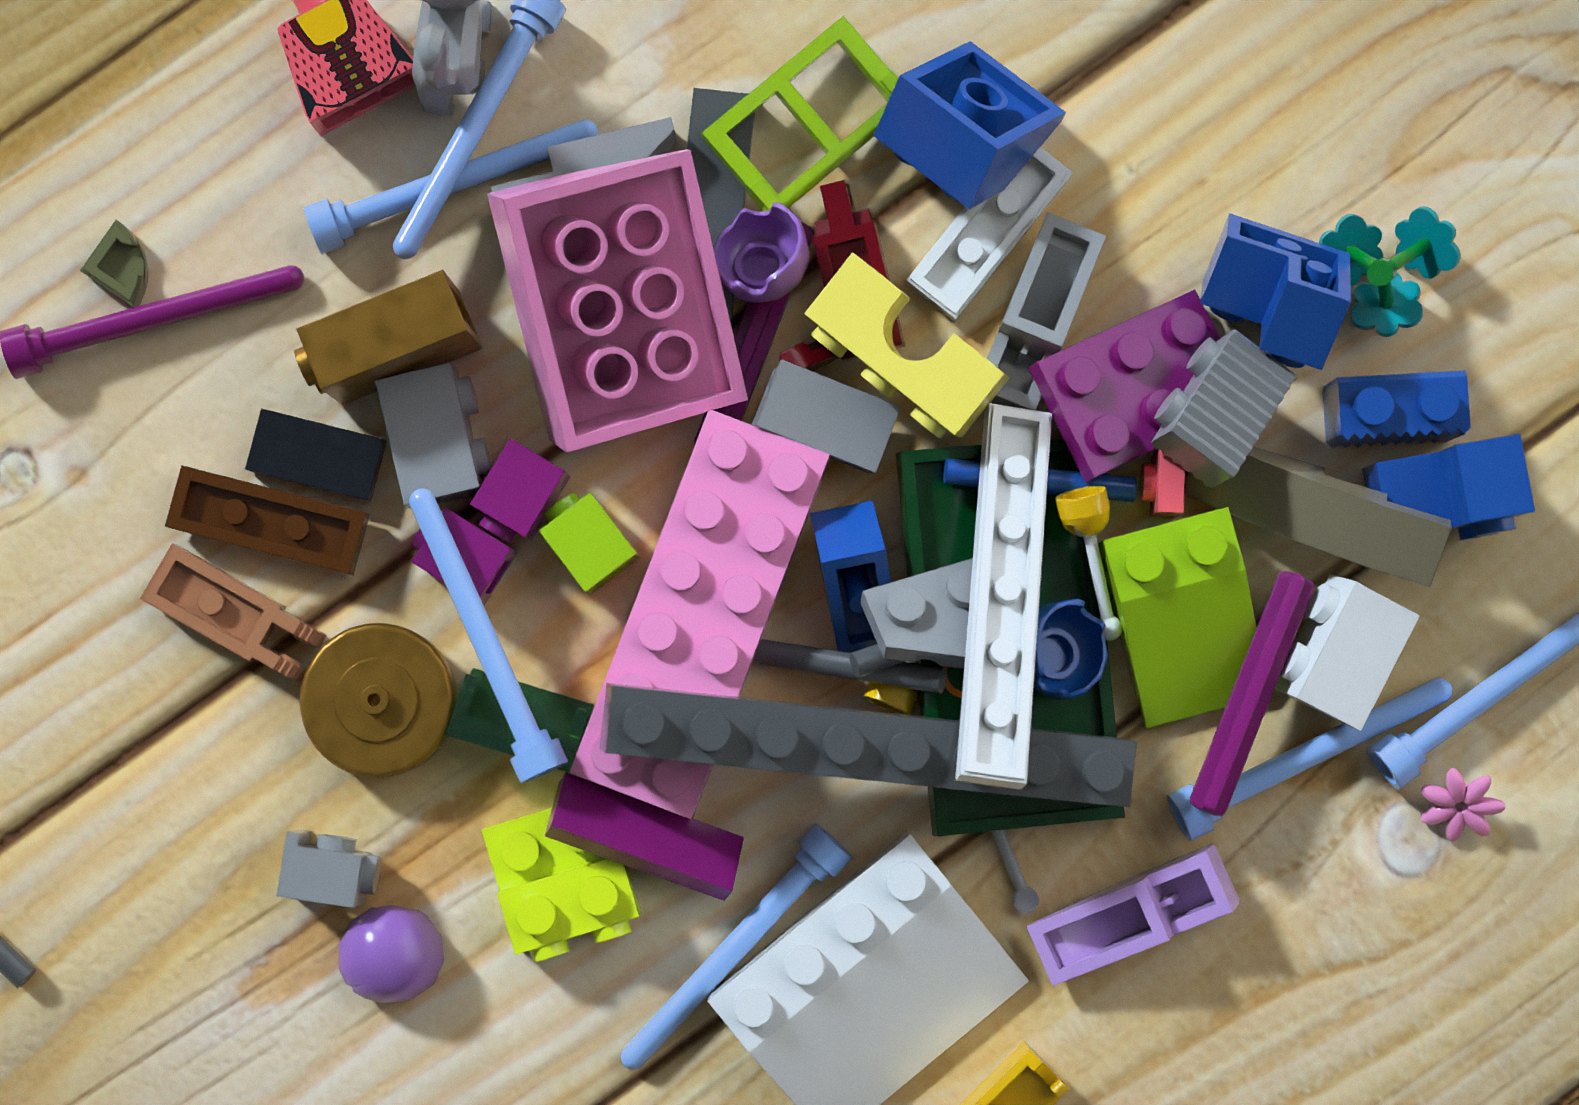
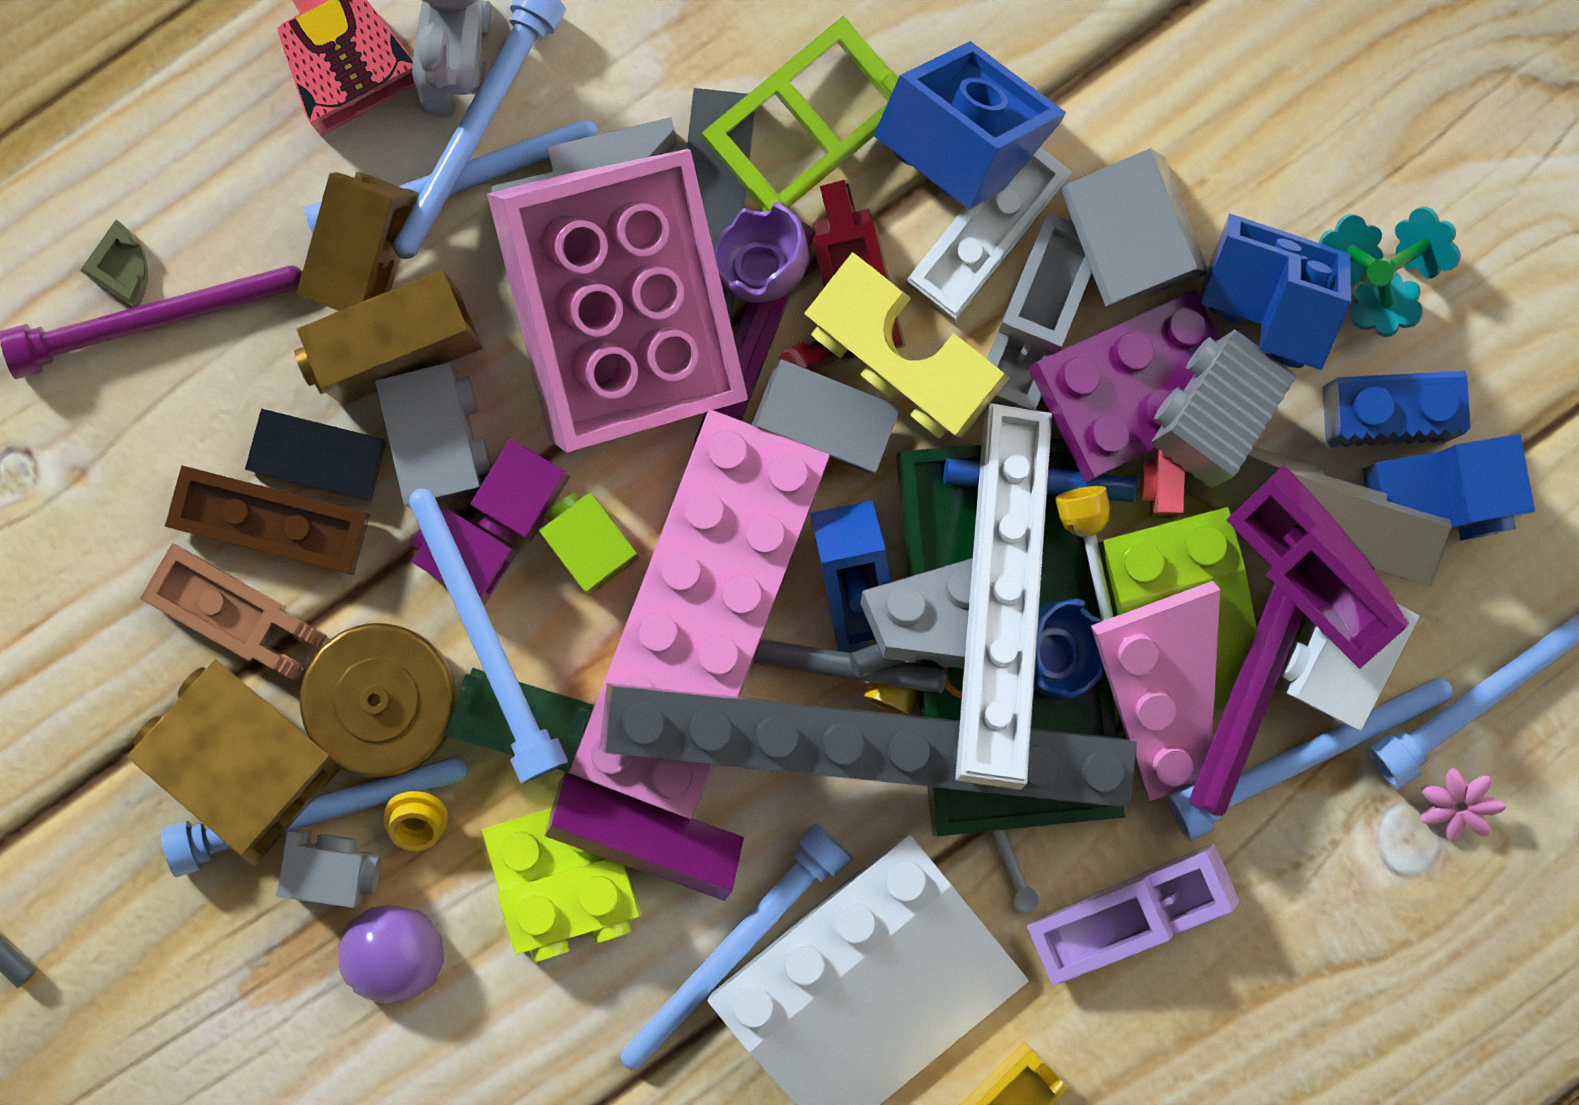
(191, 846): none -> light blue piece
(232, 761): none -> pearl gold brick
(354, 240): none -> pearl gold hinge
(415, 820): none -> yellow plate
(1134, 228): none -> light grey slope
(1164, 683): none -> bright pink wing
(1319, 567): none -> magenta slope

